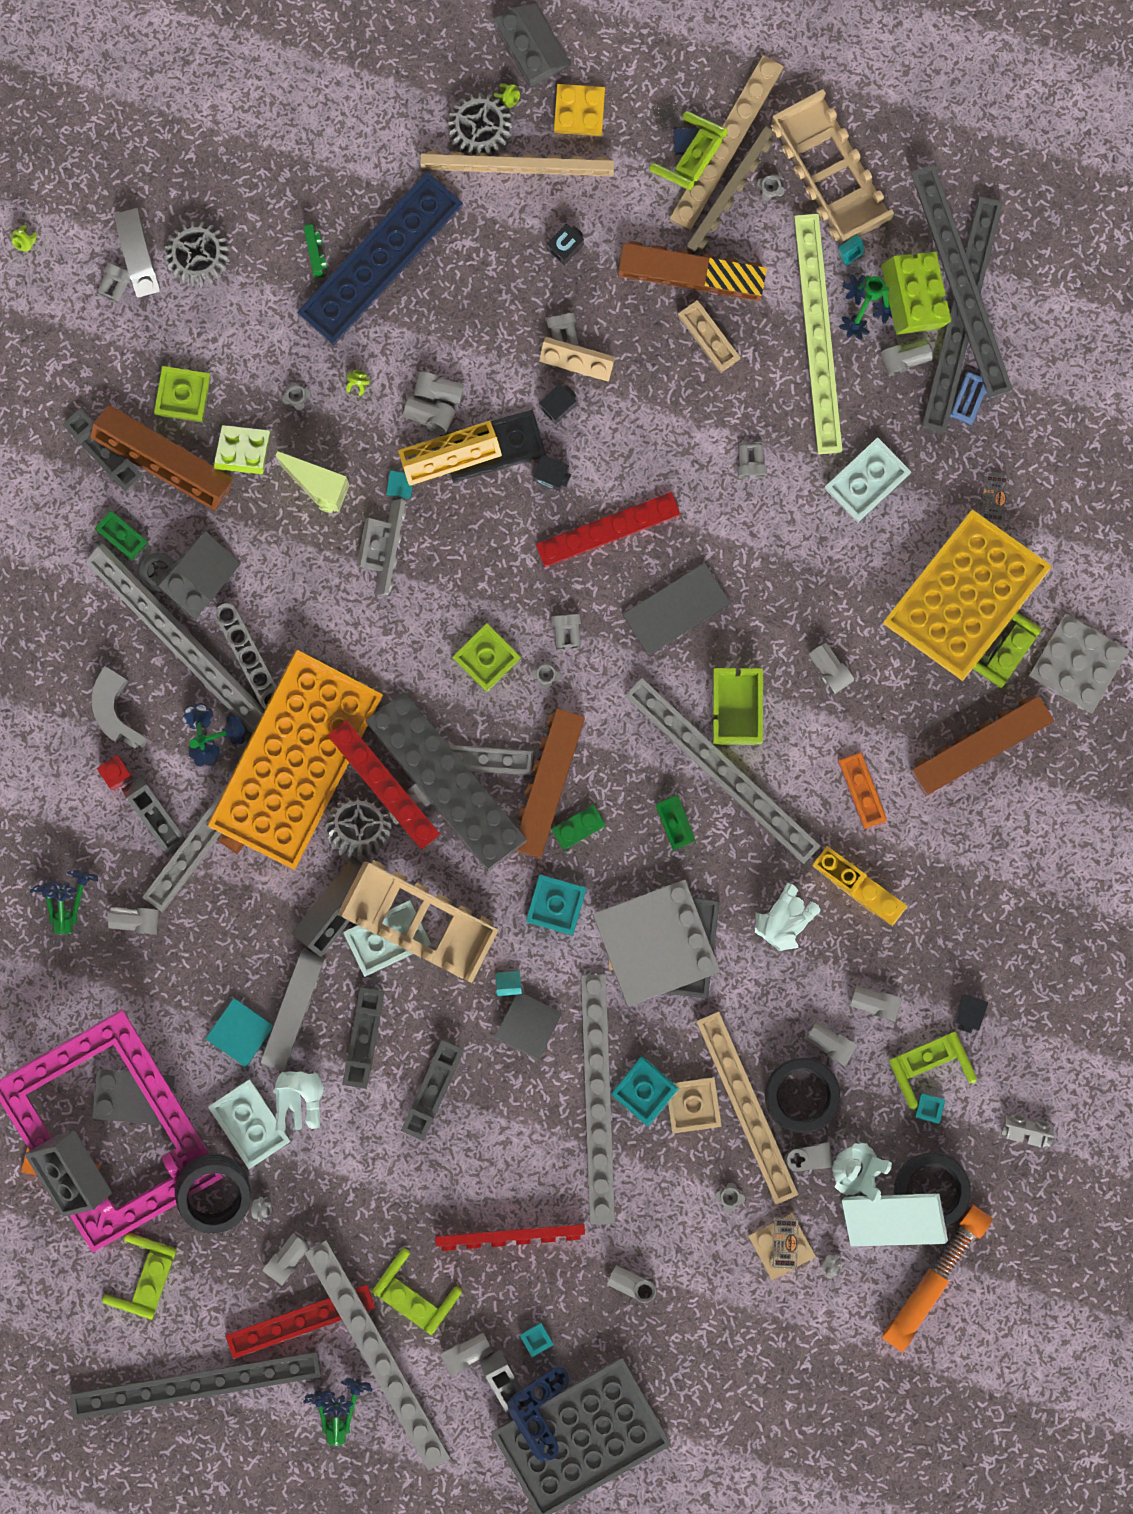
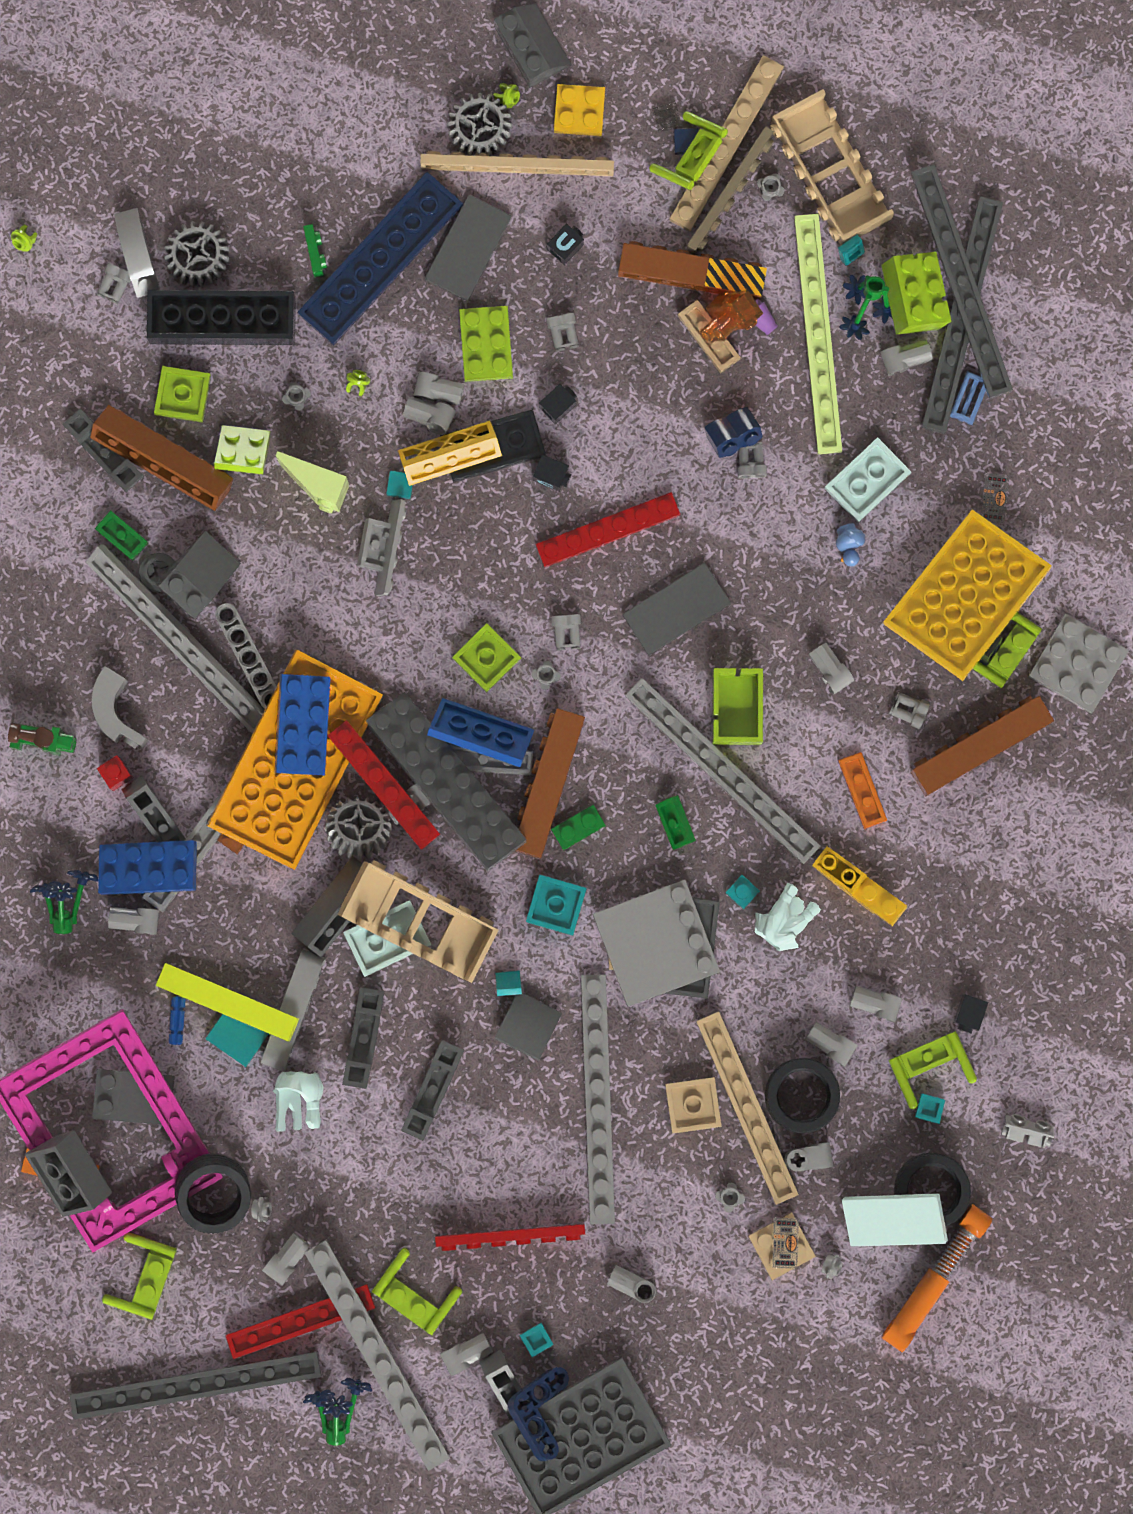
(43, 738): none -> hips
(147, 867): none -> blue plate
(177, 1020): none -> blue axle
(203, 747): dark blue plant -> none
(221, 317): none -> black brick
(227, 1002): none -> neon yellow tile
(249, 1124): light aqua plate -> none
(302, 724): none -> blue plate
(468, 248): none -> dark grey tile
(481, 732): none -> blue plate
(486, 343): none -> lime plate
(577, 359): tan plate -> none
(645, 1091): teal tile -> none
(730, 313): none -> clear orange brick
(733, 432): none -> dark blue brick
(742, 892): none -> teal plate
(765, 321): none -> medium lavender cone
(846, 1170): light aqua piece -> none
(848, 541): none -> medium blue animal
(917, 716): none -> light grey piece

